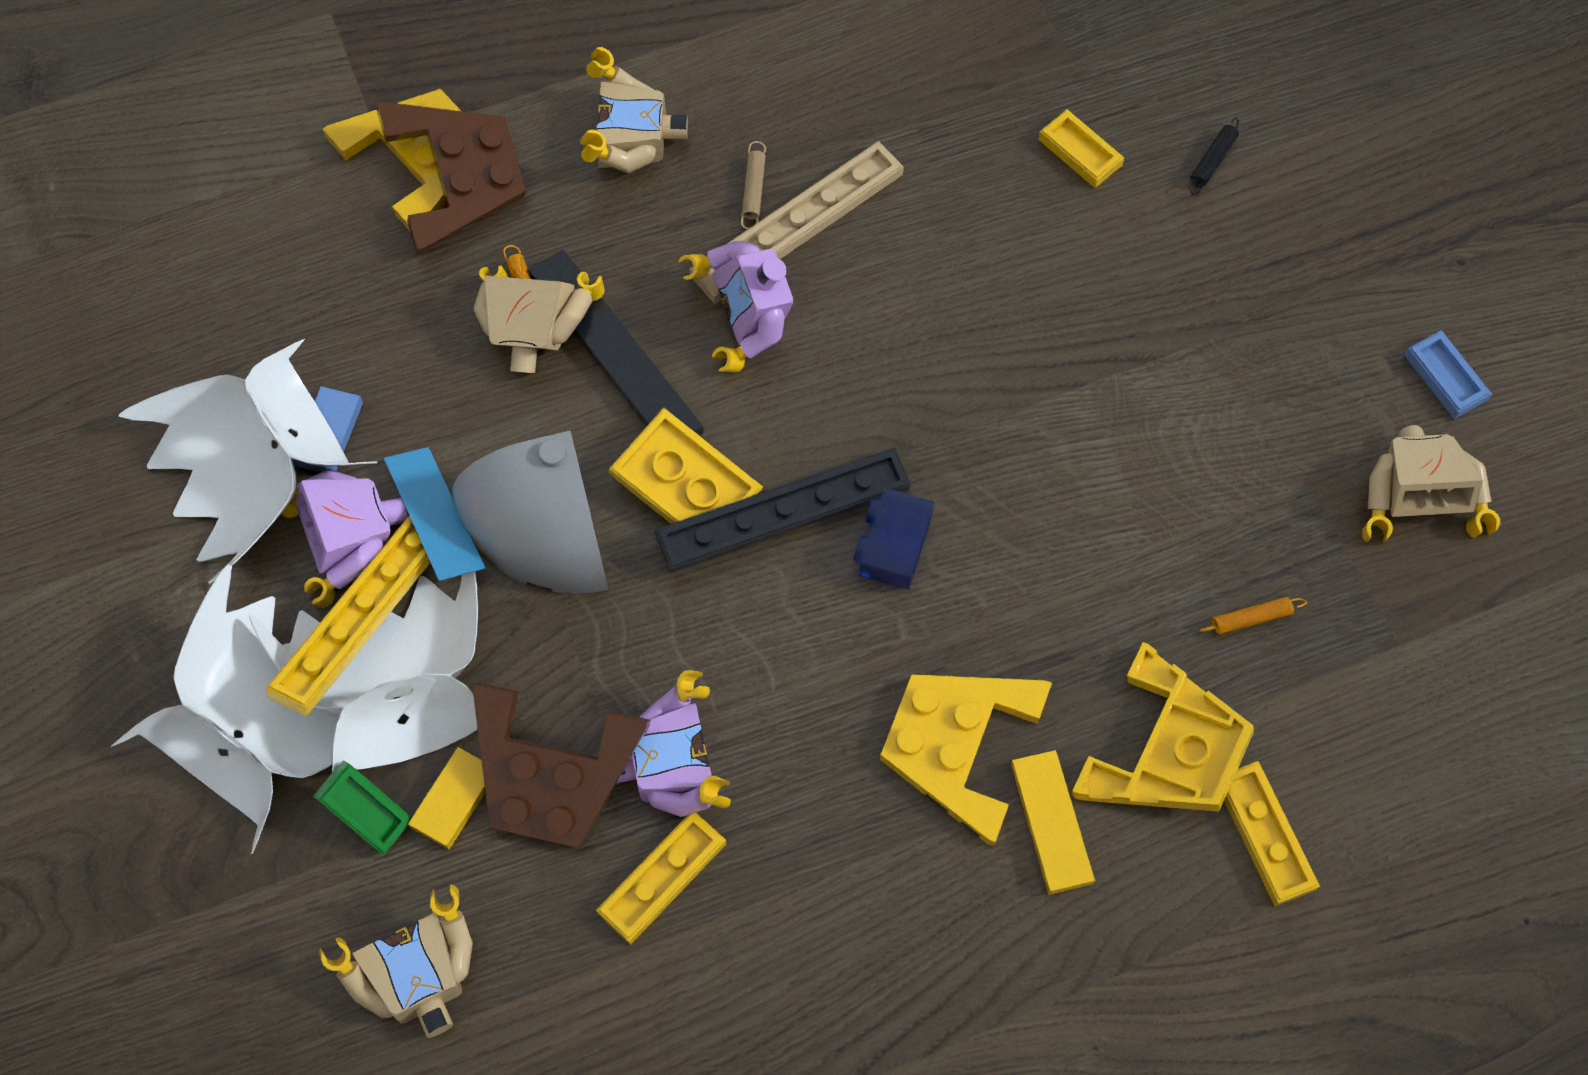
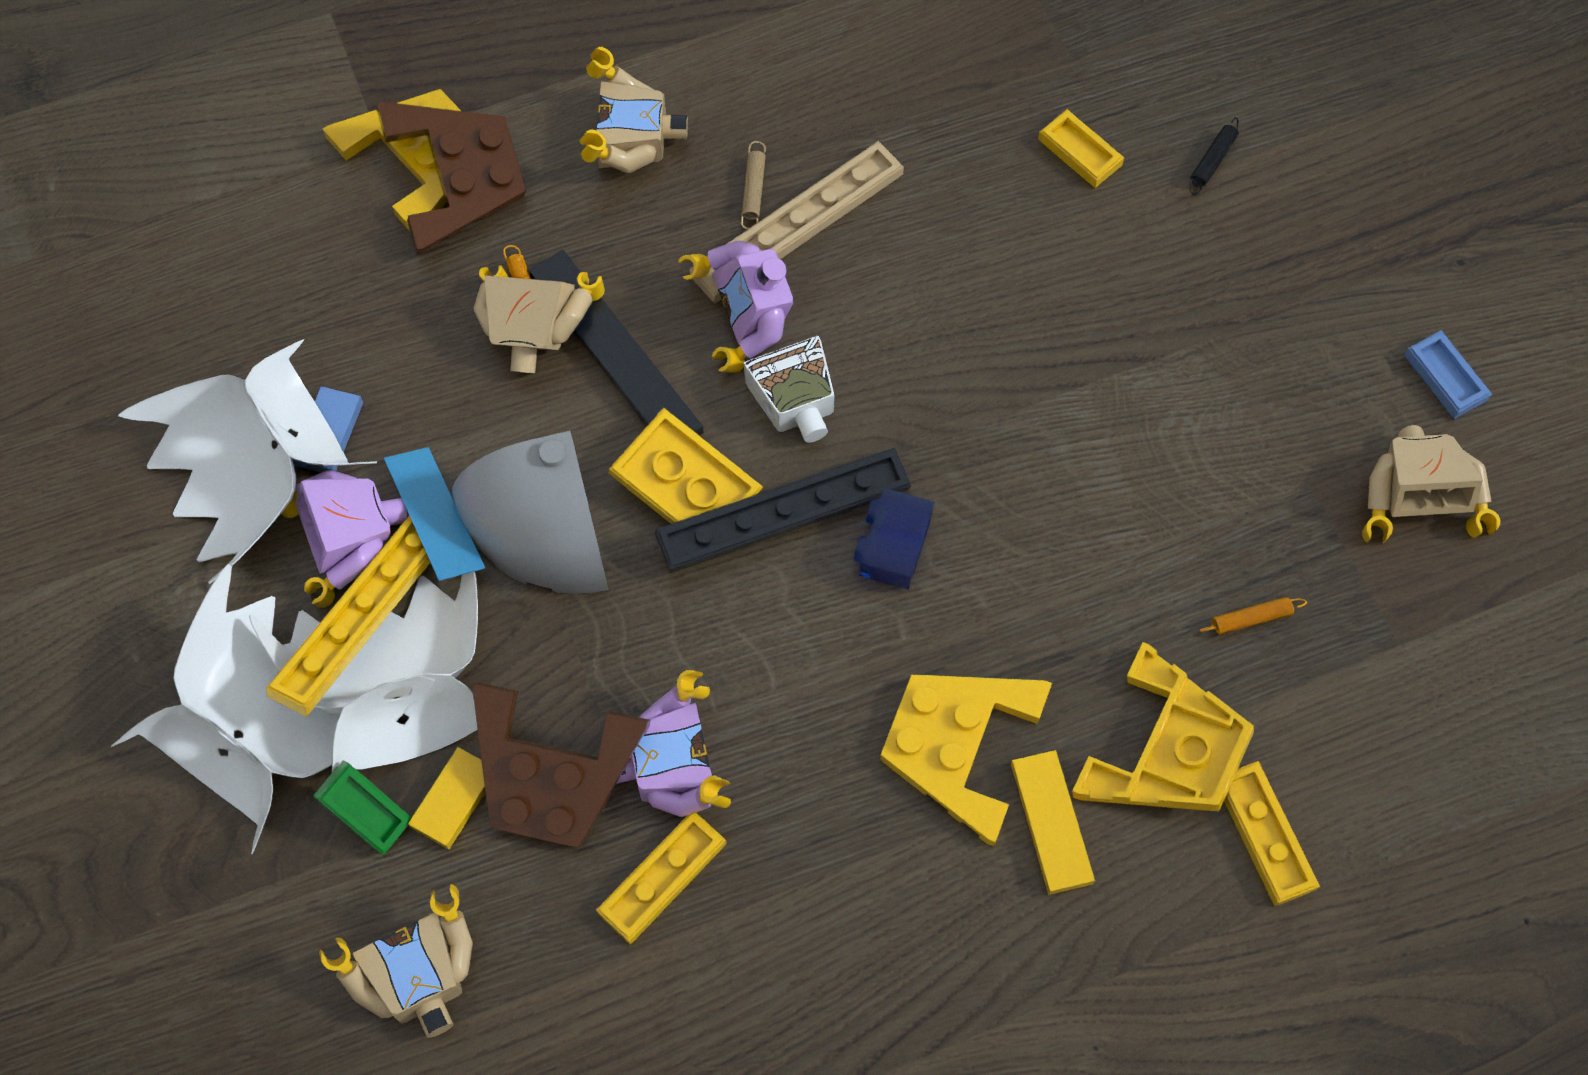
(793, 387): none -> torso

